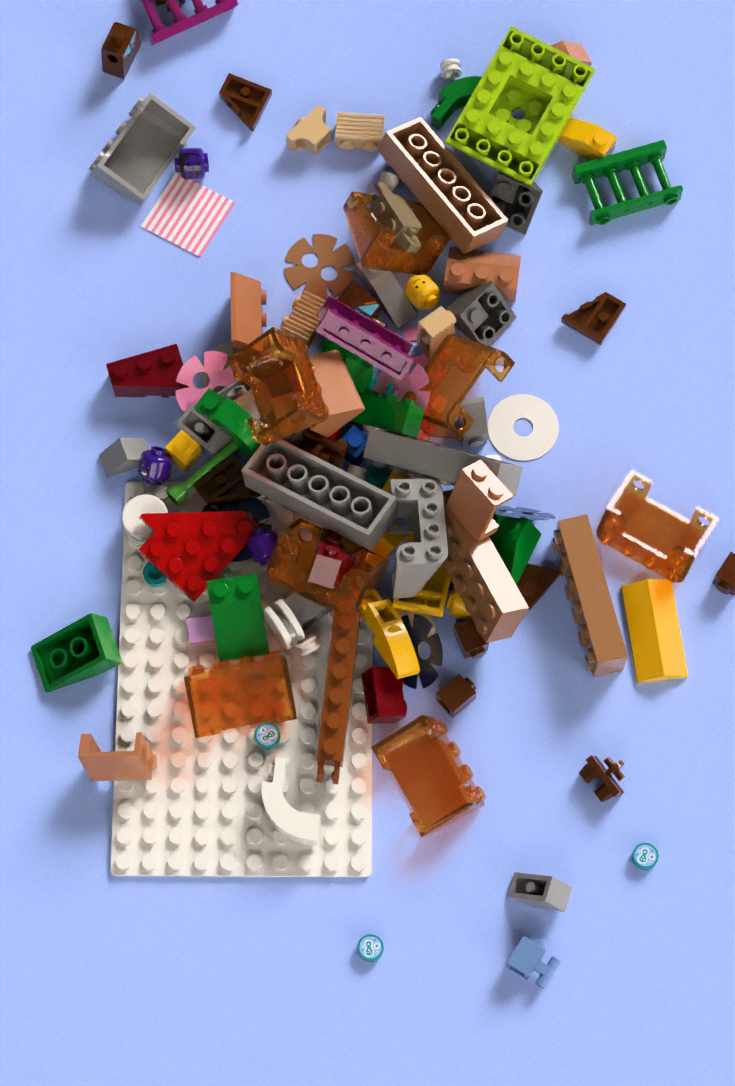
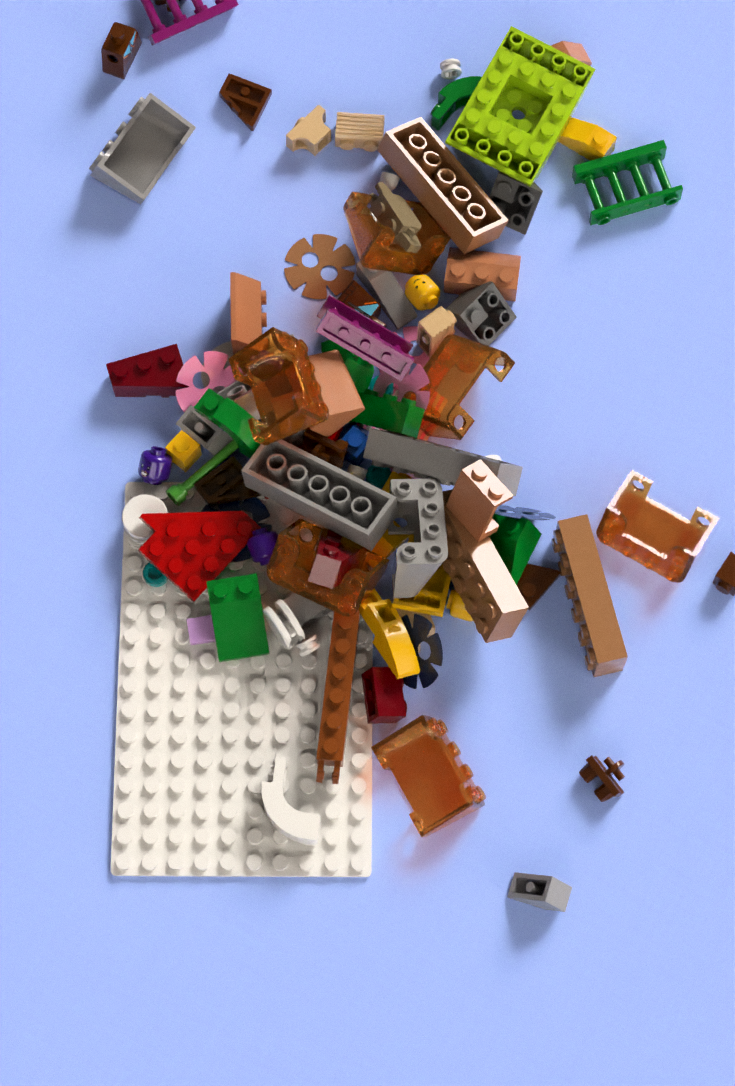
(76, 652): green slope -> none
(117, 764): nougat panel -> none
(122, 455): light grey slope -> none
(188, 214): sticker -> none
(192, 163): dark purple head -> none
(239, 693): clear orange windscreen -> none
(267, 735): tile -> none
(304, 318): tan brick -> none
(370, 948): tile -> none
(456, 695): reddish brown brick -> none
(469, 640): reddish brown brick -> none
(478, 431): light grey slope -> none
(523, 447): white sticker -> none
(527, 959): medium blue brick -> none
(596, 317): reddish brown wing -> none
(645, 856): tile -> none
(654, 630): yellow slope -> none

